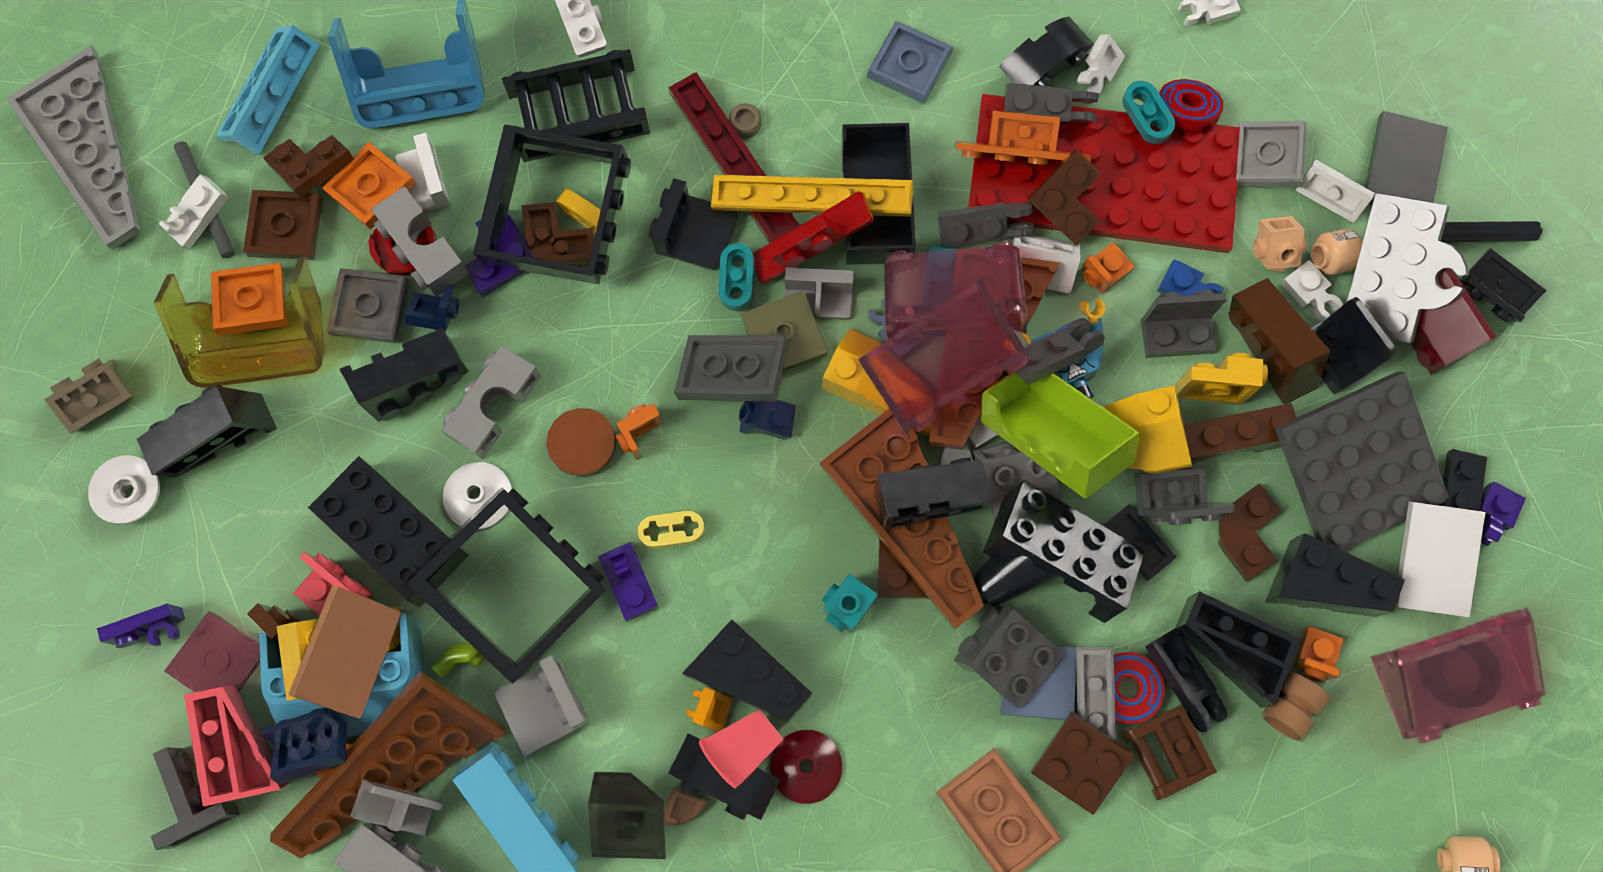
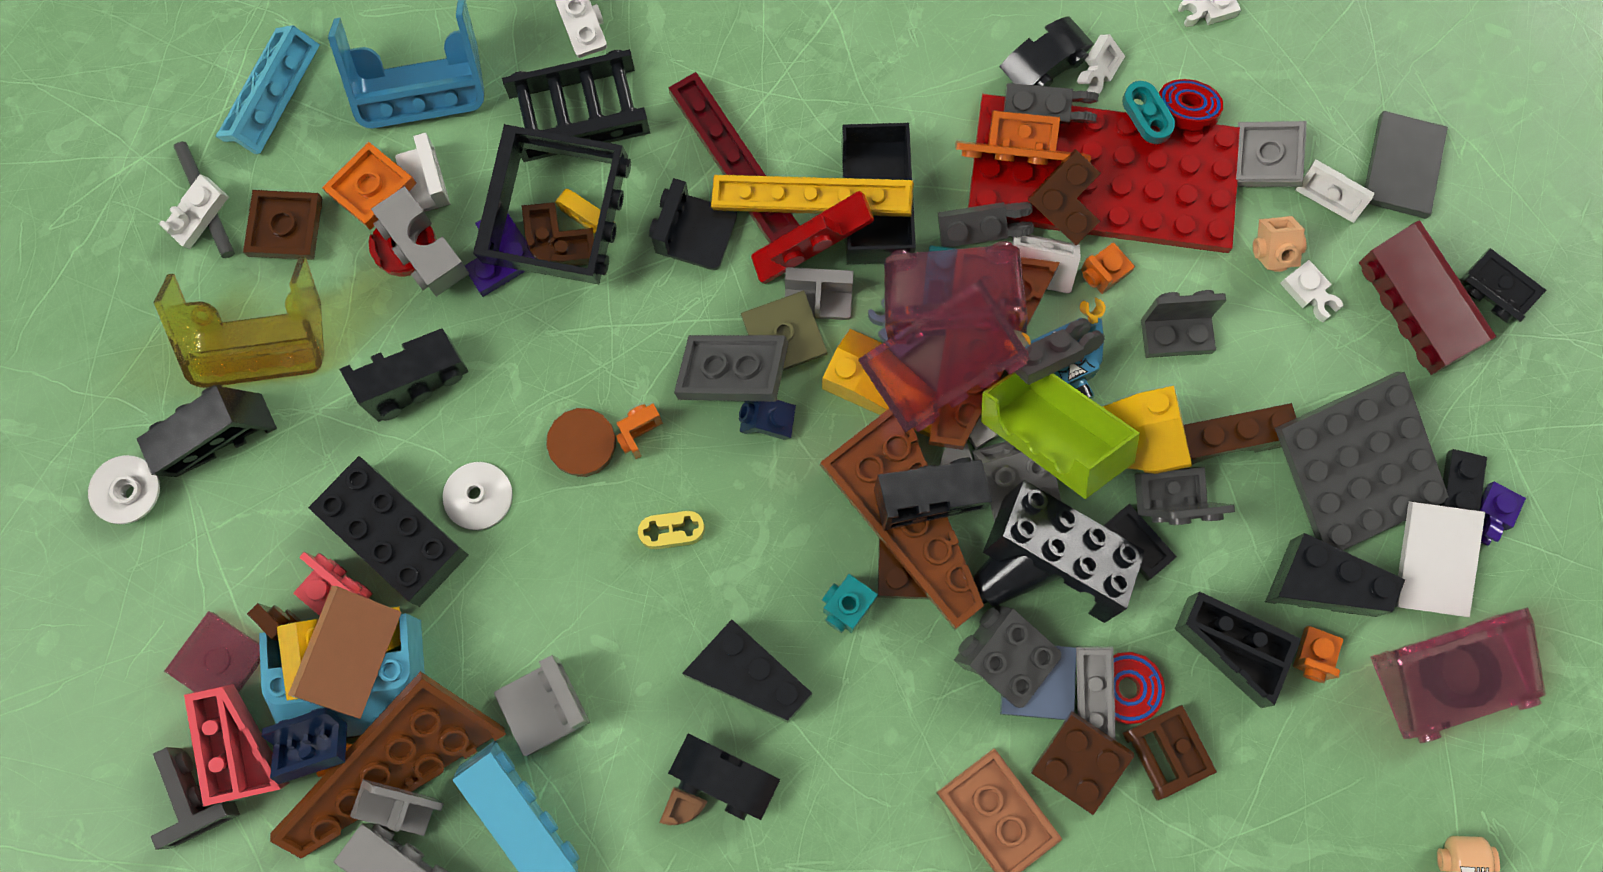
(77, 133): light grey wing -> none
(88, 396): dark tan bracket -> none
(149, 623): dark purple plate -> none
(248, 299): orange plate -> none
(307, 171): reddish brown plate -> none
(367, 305): flat silver plate -> none
(432, 311): dark blue bracket -> none
(455, 654): lime arm -> none
(470, 631): black window -> none
(502, 376): light grey arch -> none
(625, 818): clear smoke slope -> none
(628, 581): dark purple plate -> none
(711, 709): light orange tile -> none
(736, 279): teal plate -> none
(741, 747): coral piece -> none
(745, 120): dark tan tile -> none
(826, 772): dark red dish -> none
(909, 62): sand blue tile -> none
(1185, 280): blue plate -> none
(1187, 679): black hinge -> none
(1227, 383): yellow plate -> none
(1238, 533): reddish brown plate -> none
(1281, 339): reddish brown wedge -> none
(1297, 703): medium nougat wheel -> none
(1336, 251): light nougat head -> none
(1354, 344): black bracket -> none
(1403, 264): plate -> none
(1491, 231): black axle -> none

